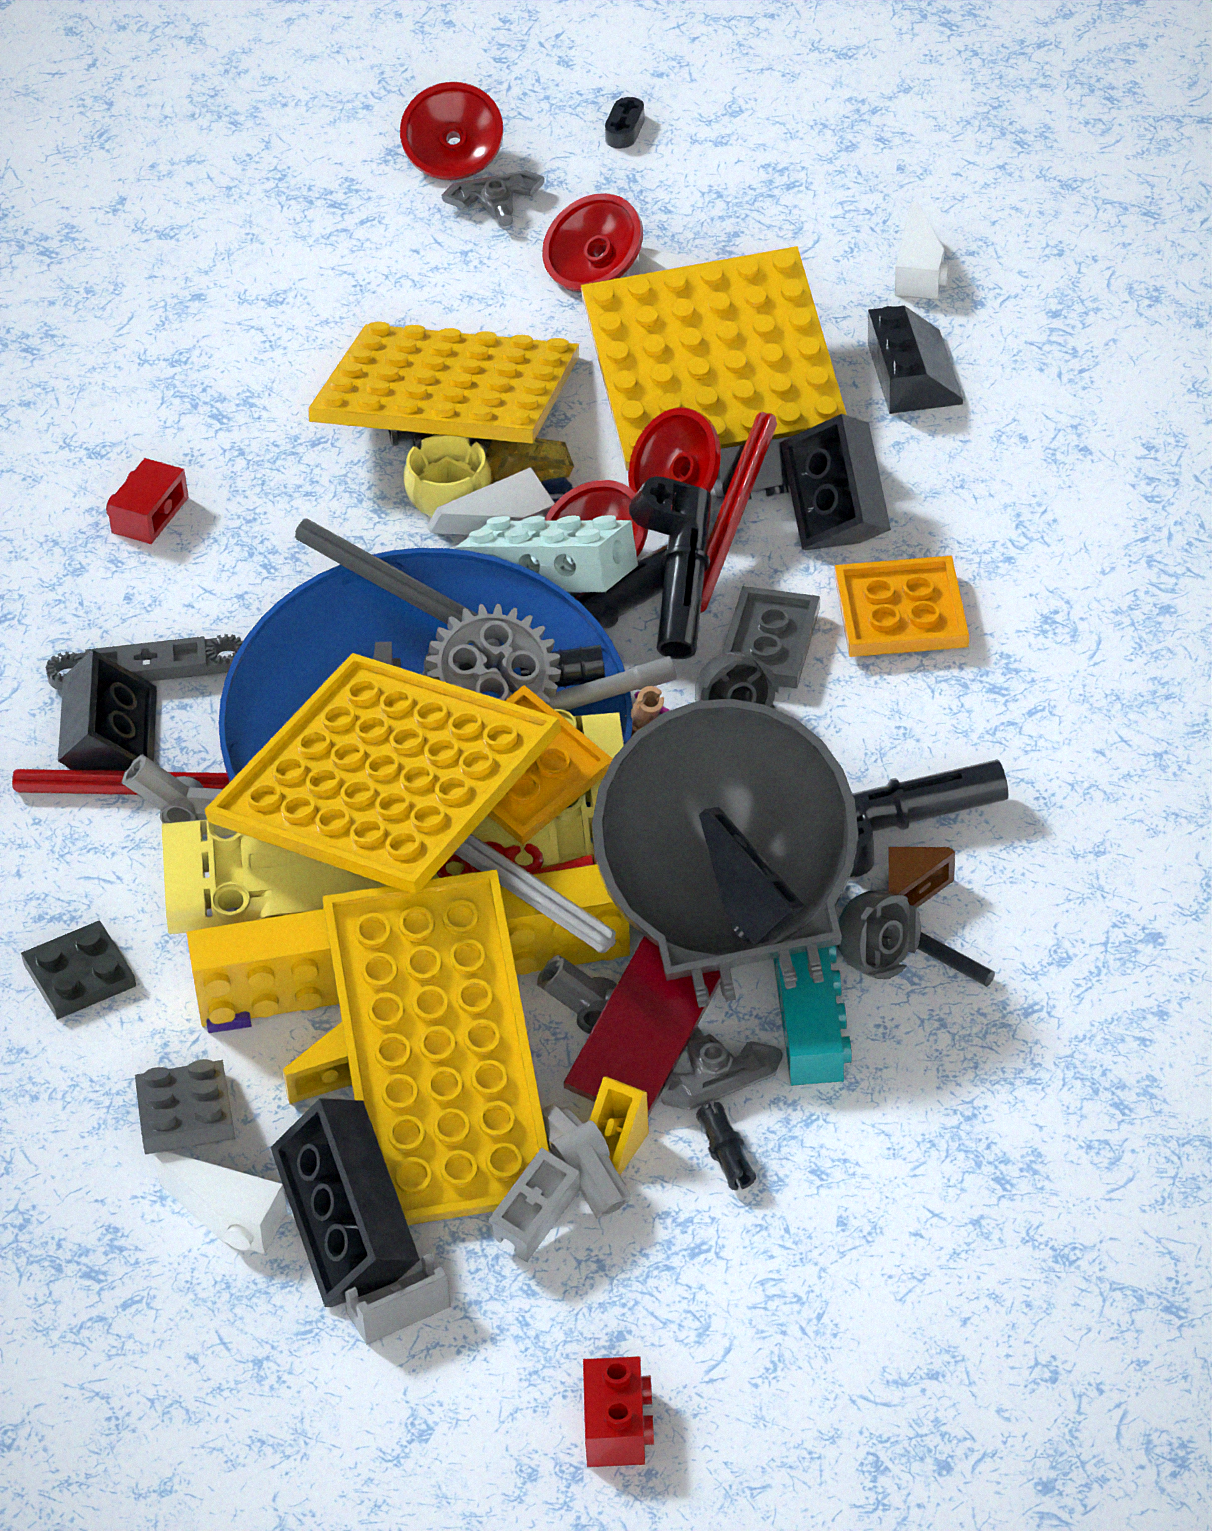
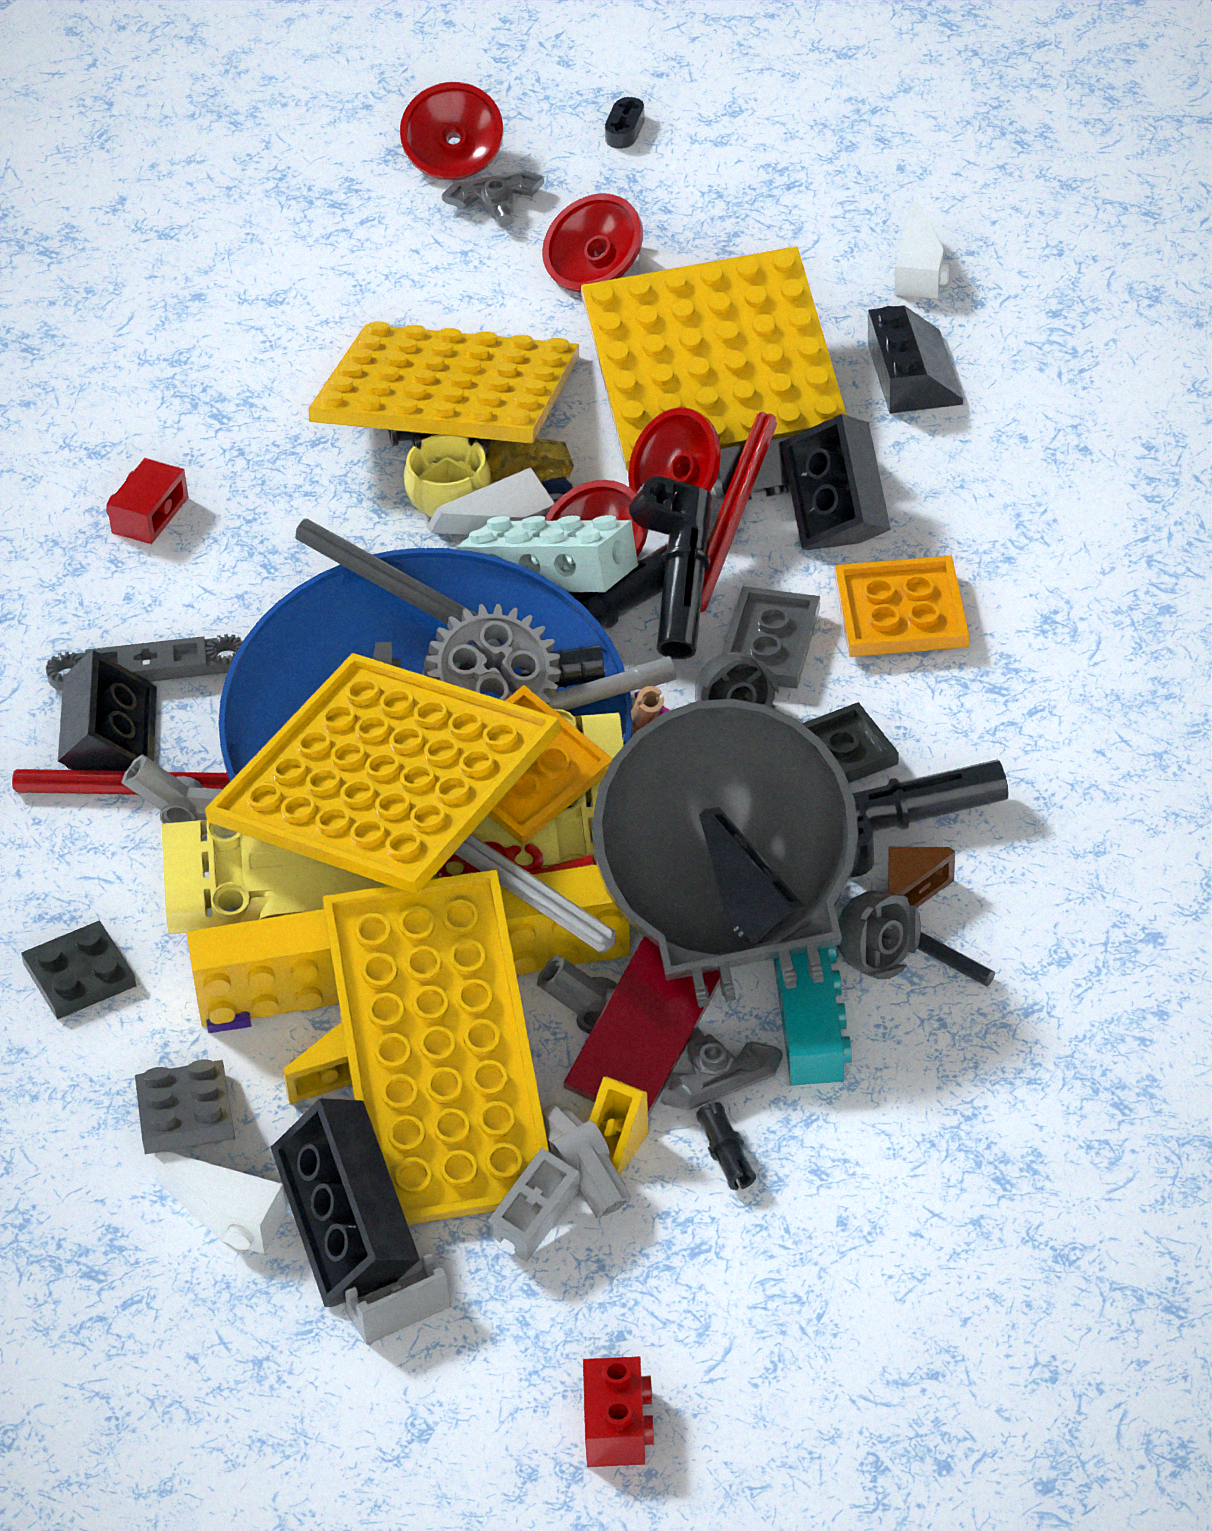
(855, 741): none -> pearl dark grey plate

